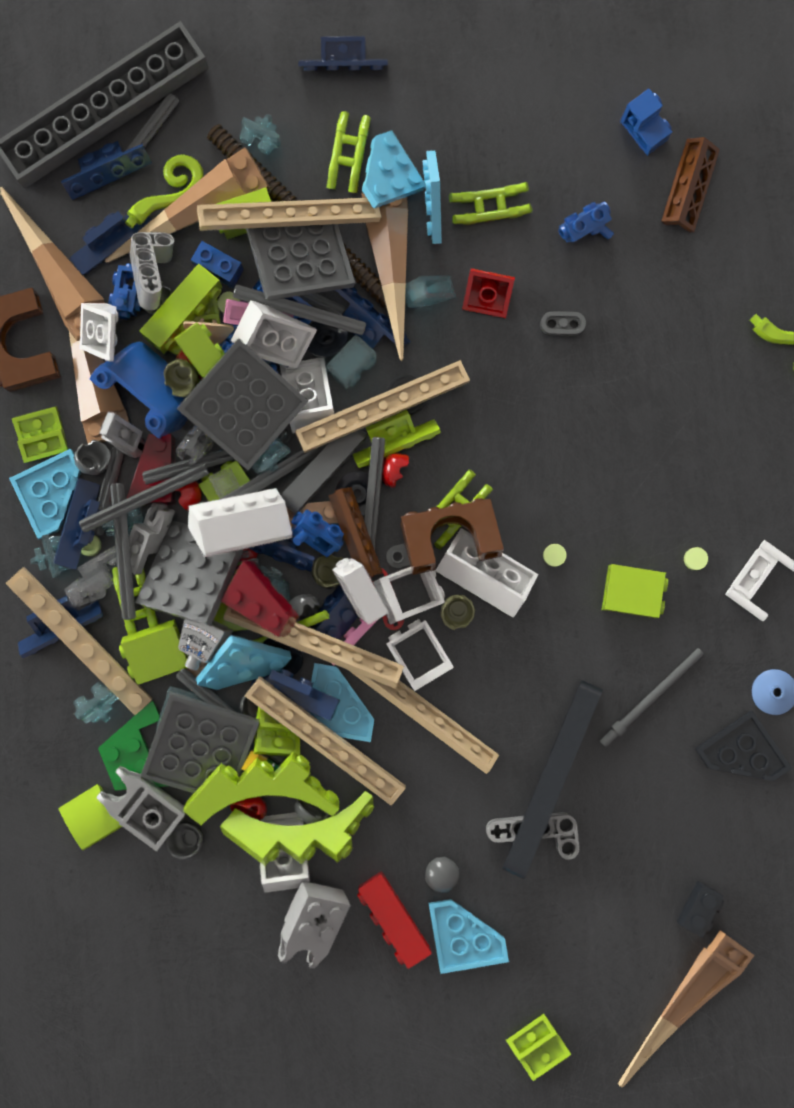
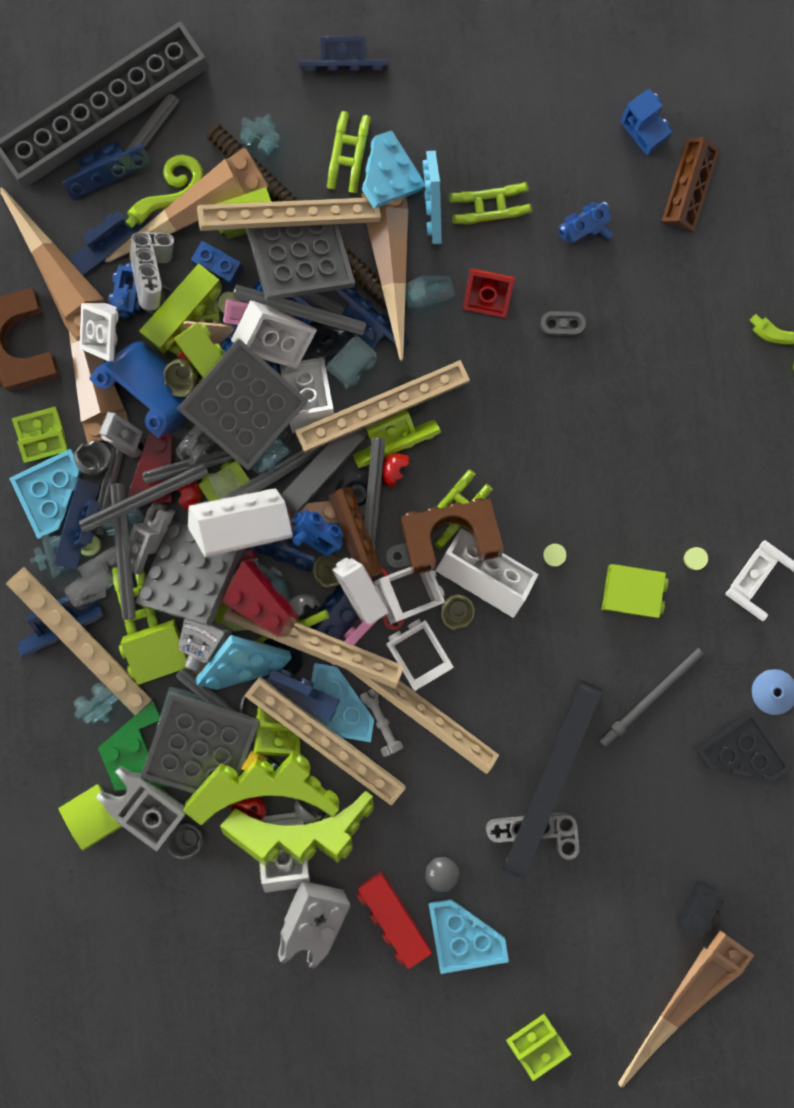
(382, 723): none -> light grey piece

